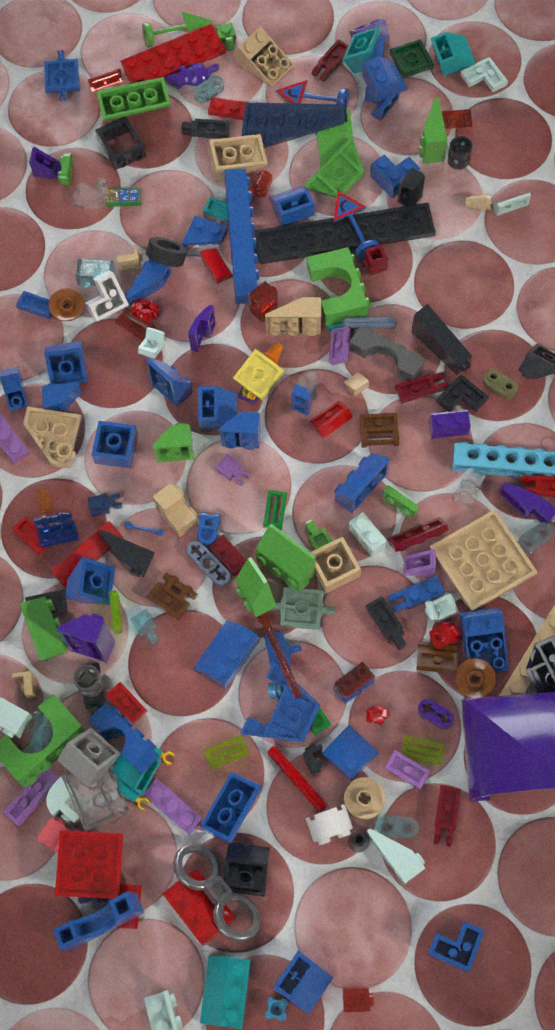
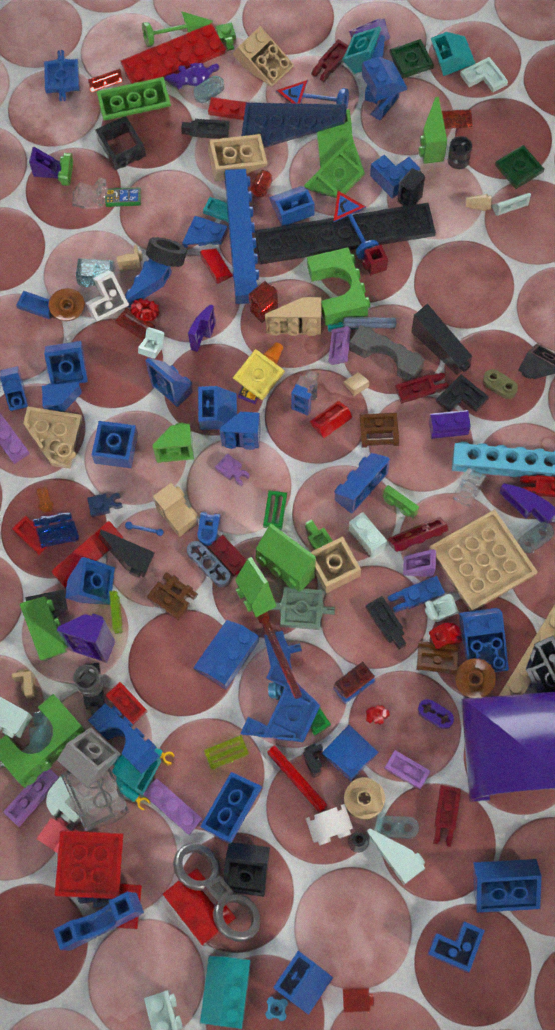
(144, 625): clear light blue plate -> none
(420, 757): clear neon green tile -> none
(507, 885): none -> blue slope
(519, 166): none -> dark green plate

